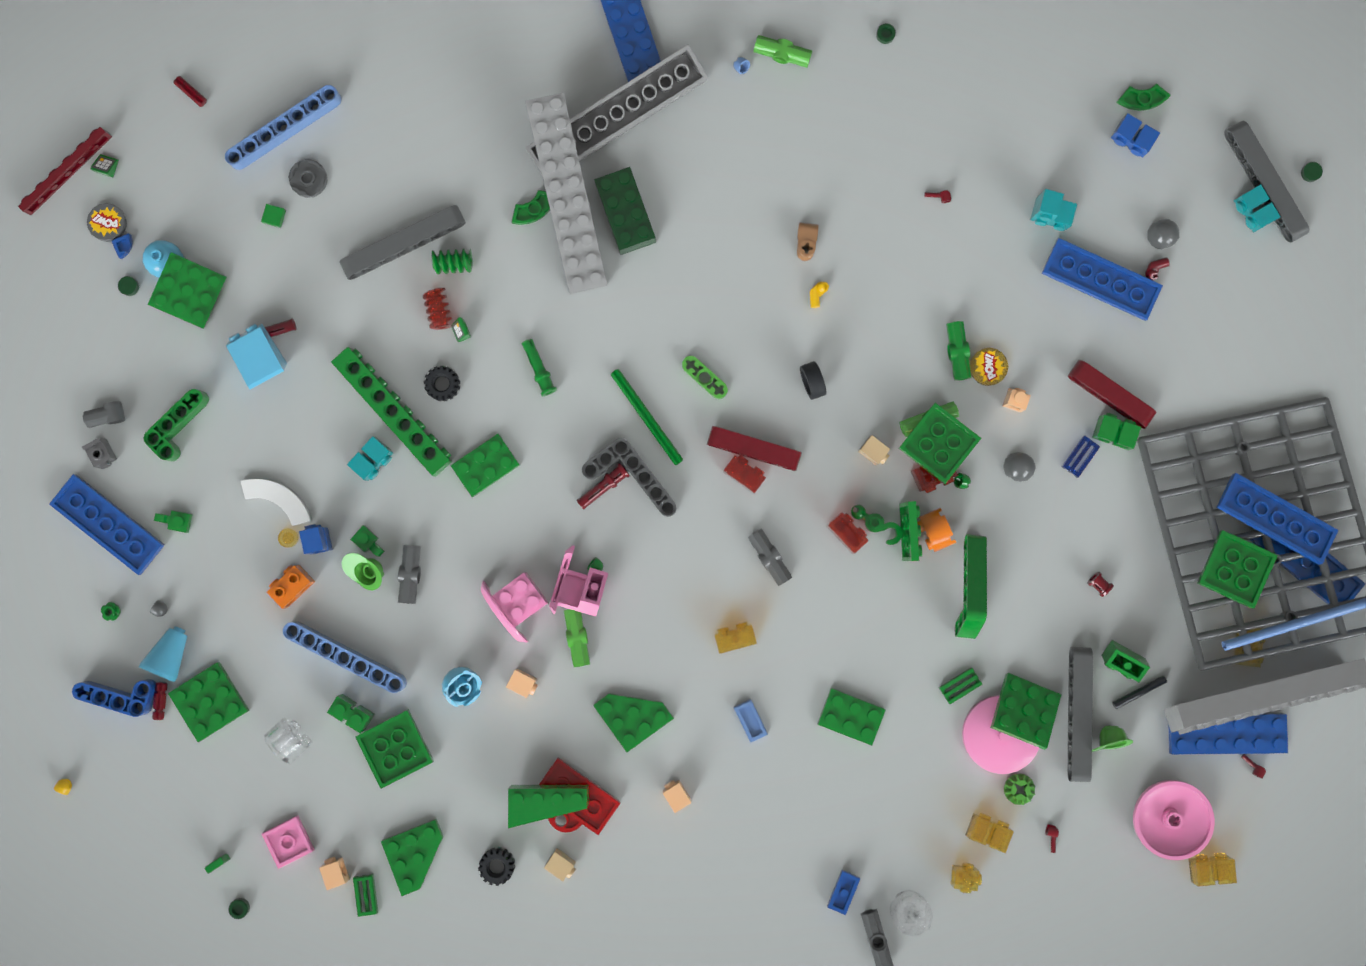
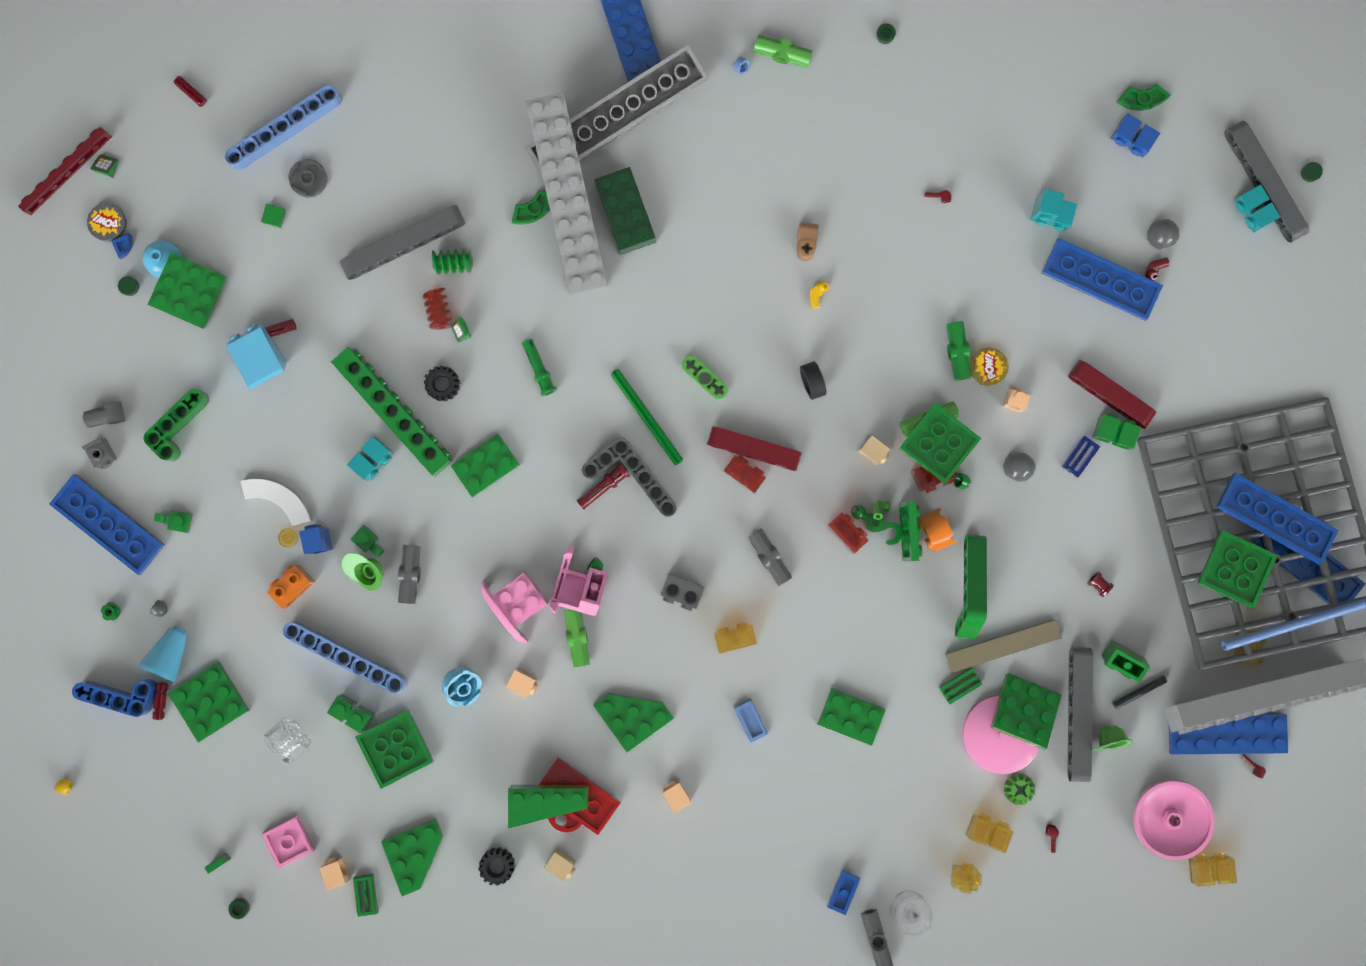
(683, 586): none -> dark grey brick
(878, 508): none -> bright green arm
(1003, 646): none -> dark tan tile

